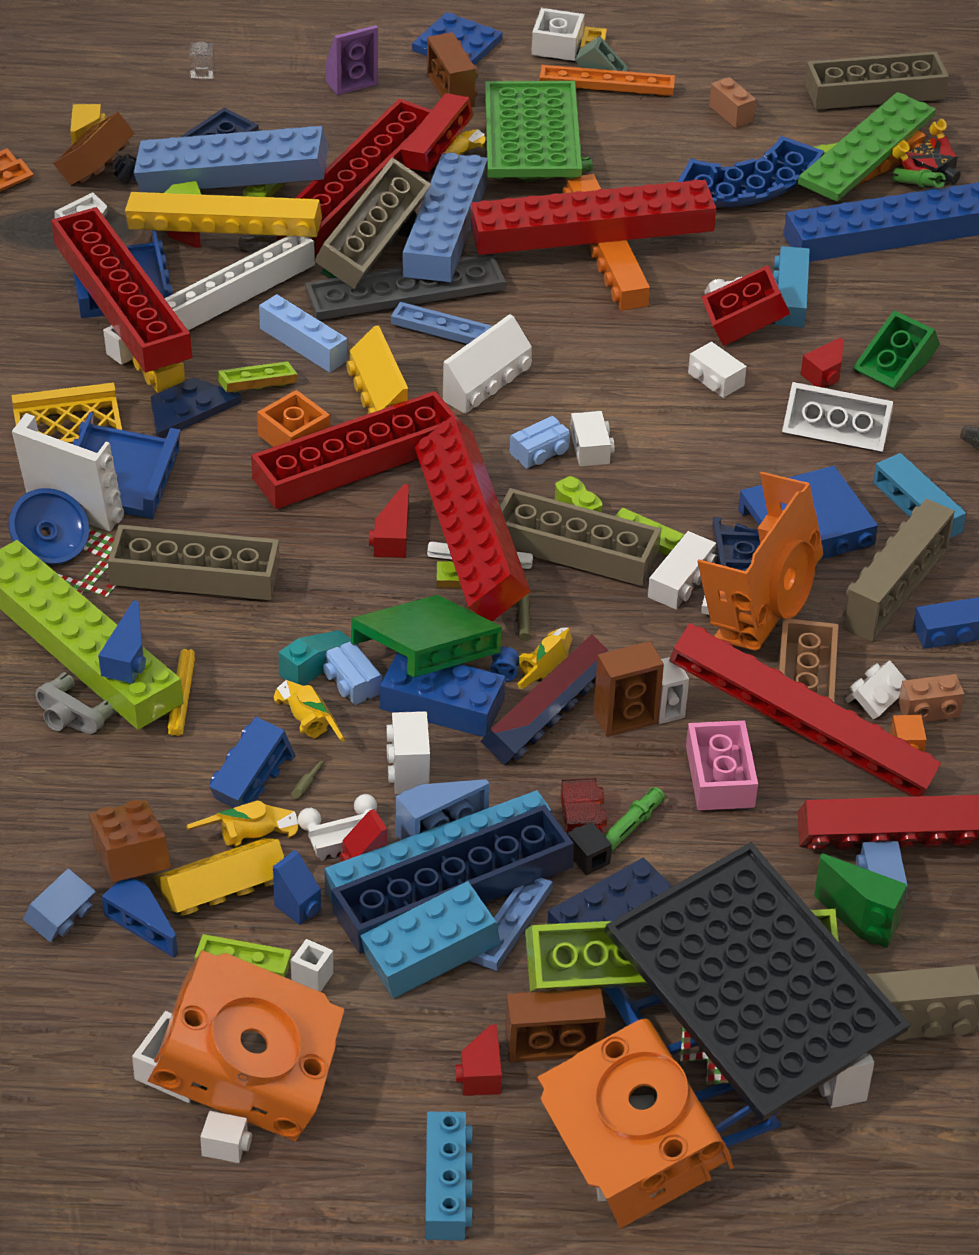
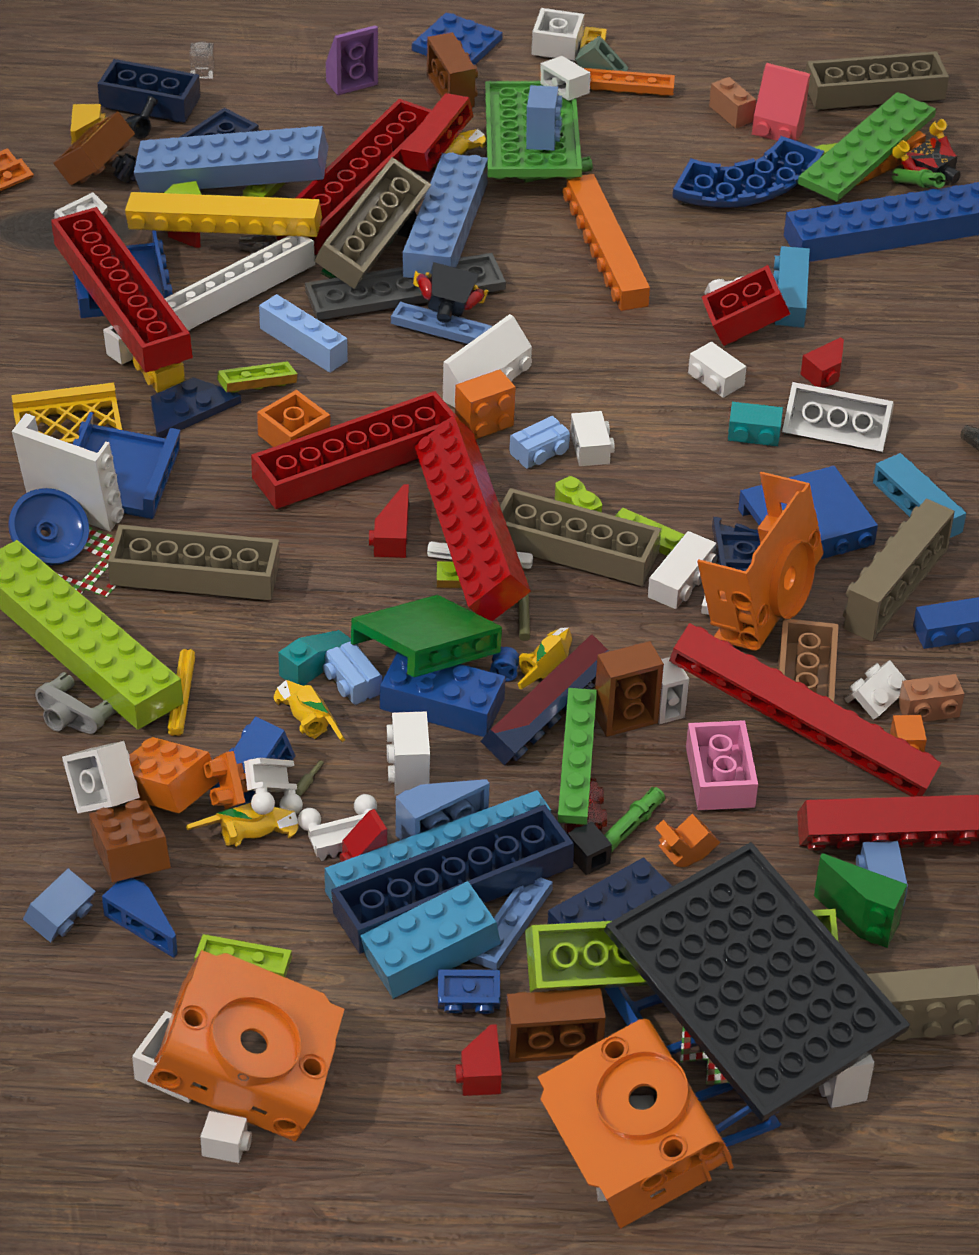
(101, 777): none -> white brick
(123, 652): blue slope -> none
(129, 84): none -> dark blue brick
(140, 123): none -> black bar
(170, 774): none -> orange brick
(219, 876): yellow slope -> none
(231, 780): none -> orange hips
(271, 776): none -> white gear
(295, 888): blue slope -> none
(312, 965): white brick -> none
(376, 372): yellow slope -> none
(446, 1176): dark azure brick -> none
(449, 290): none -> black torso
(469, 990): none -> blue bracket
(486, 403): none -> orange brick
(543, 117): none -> medium blue brick
(569, 77): none -> white brick
(577, 756): none -> bright green plate
(592, 216): red brick -> none
(687, 842): none -> orange brick
(755, 423): none -> teal brick
(781, 103): none -> coral slope
(897, 351): green slope -> none

